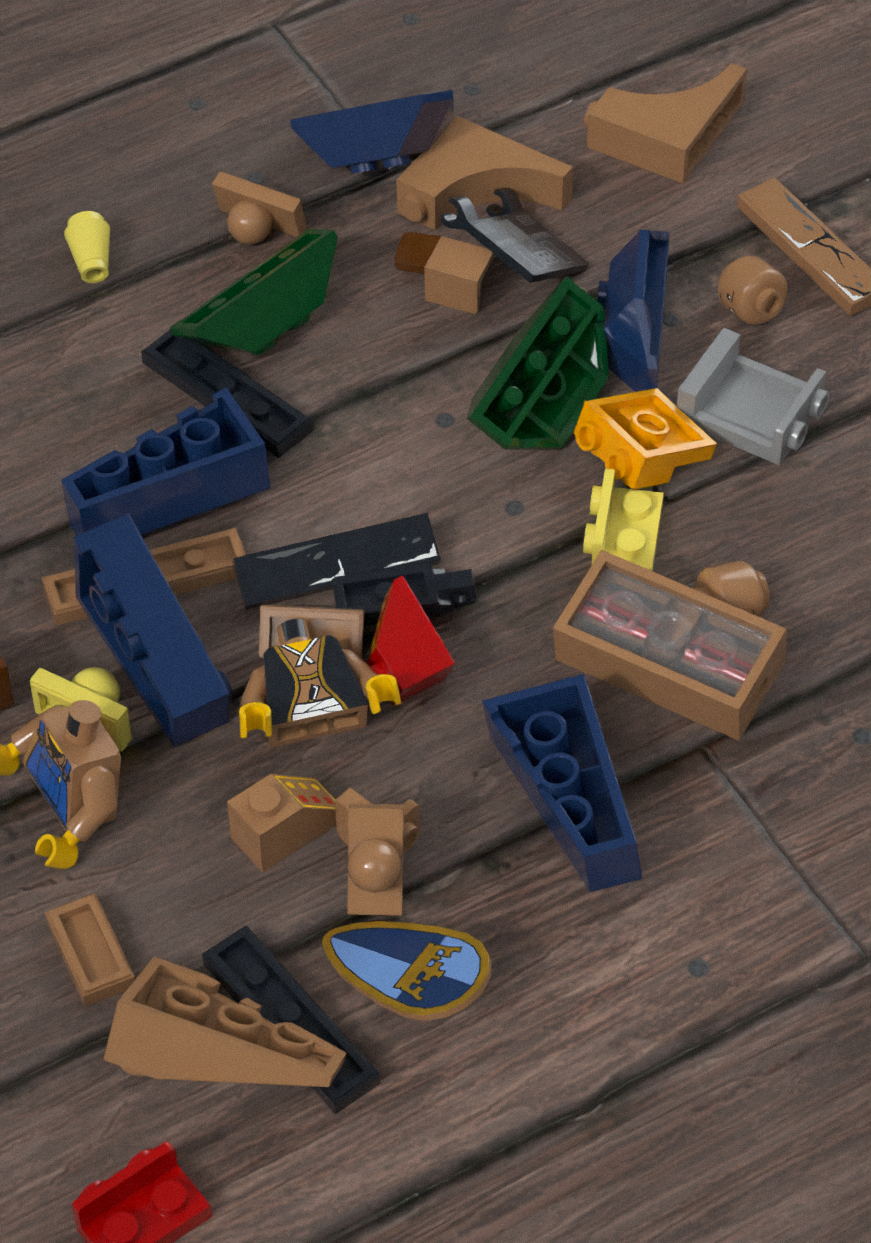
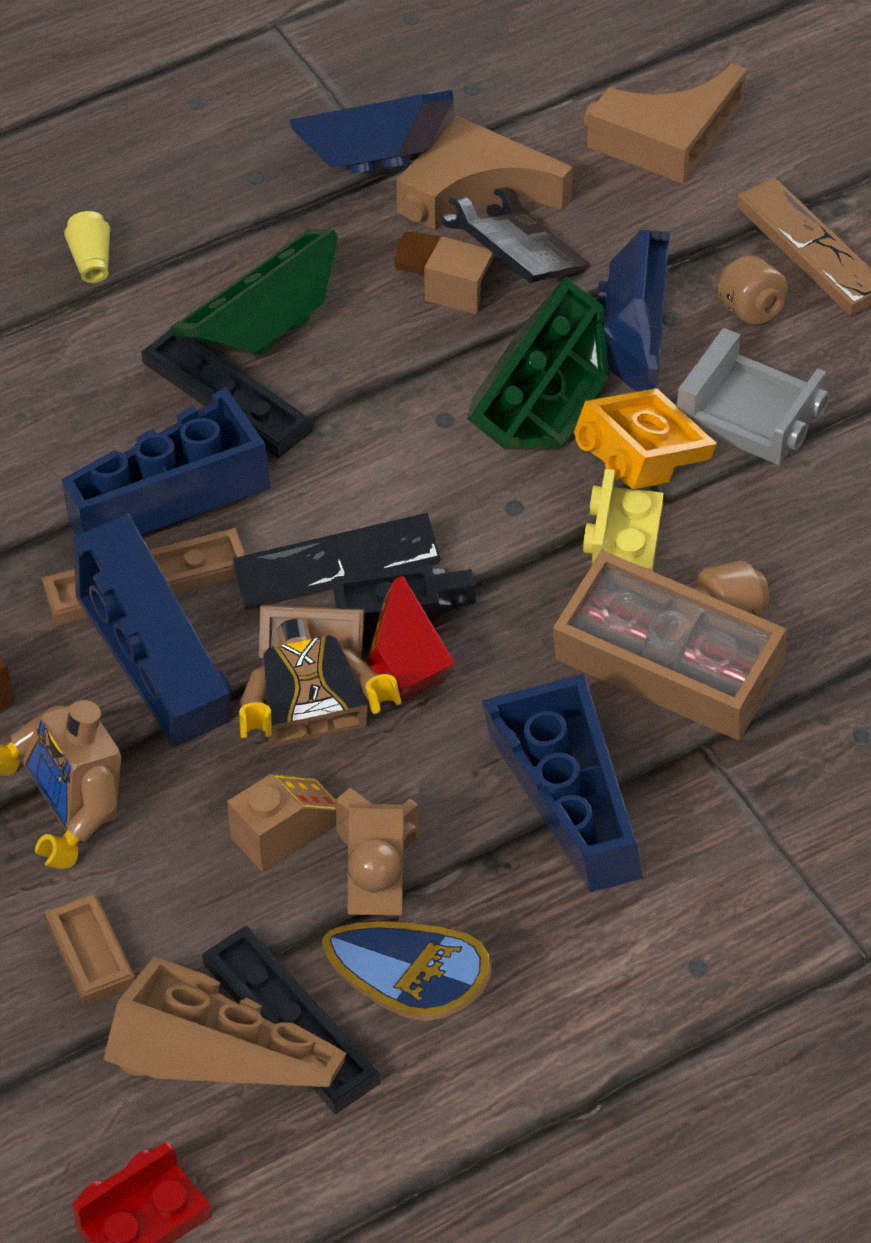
(91, 685): light yellow tile -> none
(257, 209): medium nougat tile -> none

